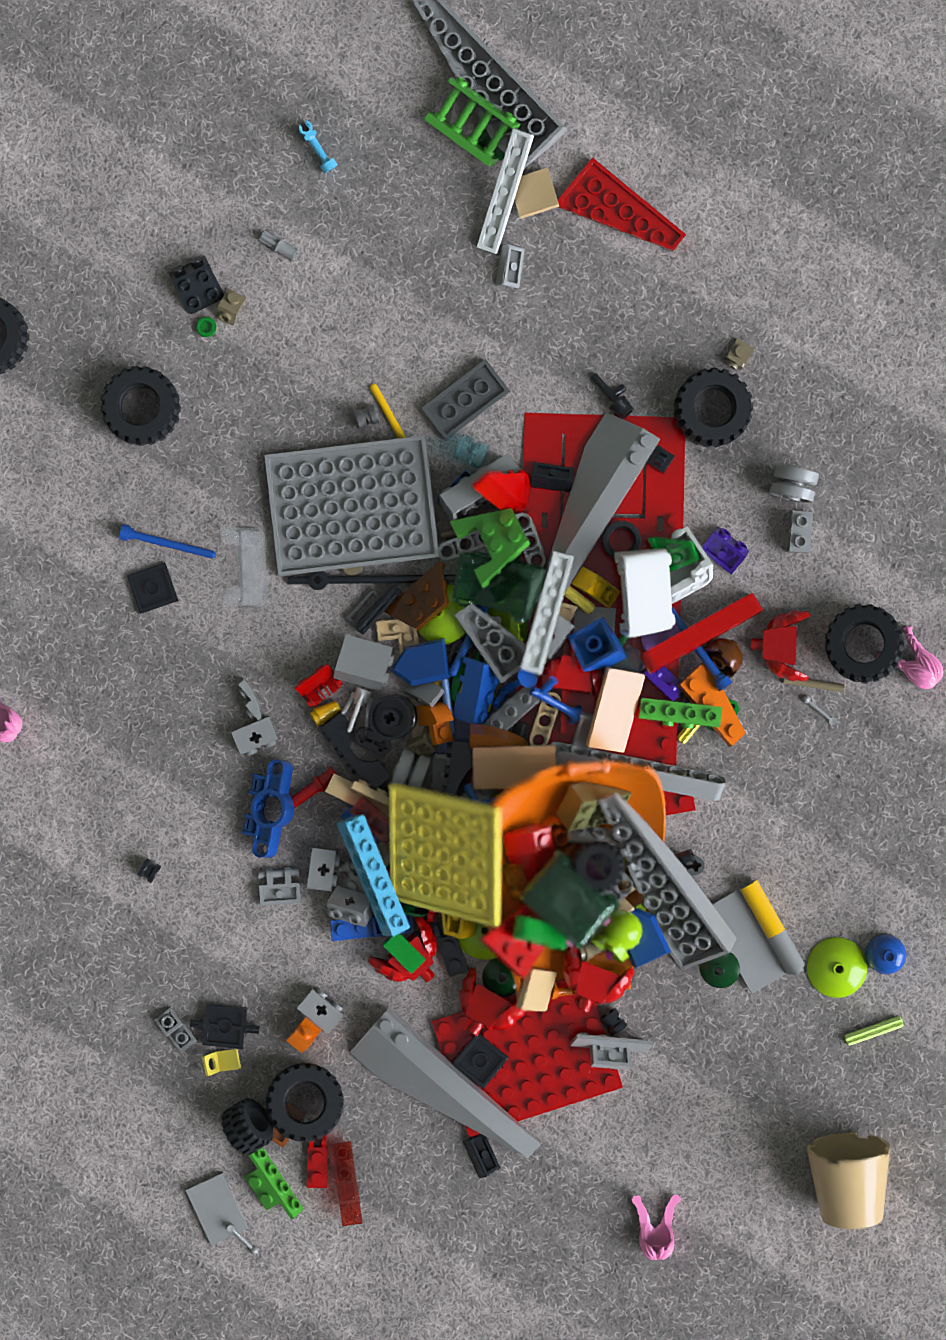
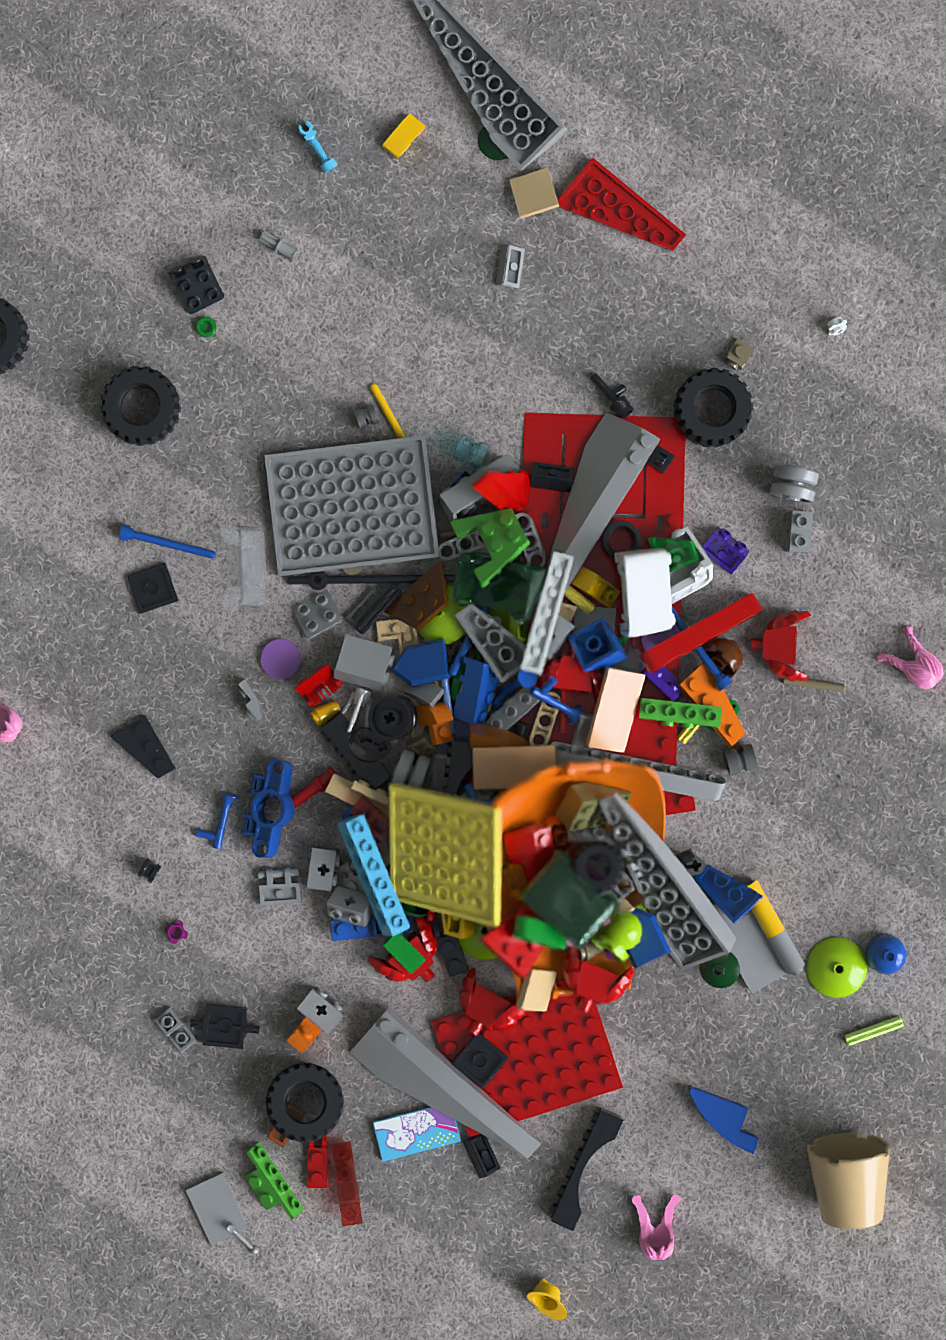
(145, 746): none -> black wing
(171, 932): none -> magenta plate
(217, 837): none -> blue piece
(222, 1061): light yellow bracket -> none
(230, 307): dark tan bracket -> none
(243, 736): light grey brick -> none
(247, 1126): black tyre -> none
(281, 659): none -> medium lavender tile
(317, 614): none -> light grey hinge
(403, 136): none -> yellow slope
(414, 1132): none -> tile
(454, 130): bright green fence -> none
(465, 399): dark grey plate -> none
(491, 982): dark green dish -> none
(505, 191): white plate -> none
(547, 1300): none -> yellow piece
(604, 1129): none -> black arch
(611, 1051): light grey bracket -> none
(613, 1022): black wheel -> none
(725, 1118): none -> blue slope
(728, 893): none -> blue wing
(740, 759): none -> dark grey wheel
(831, 720): light grey hinge -> none
(836, 326): none -> white plate
(854, 617): black tyre -> none

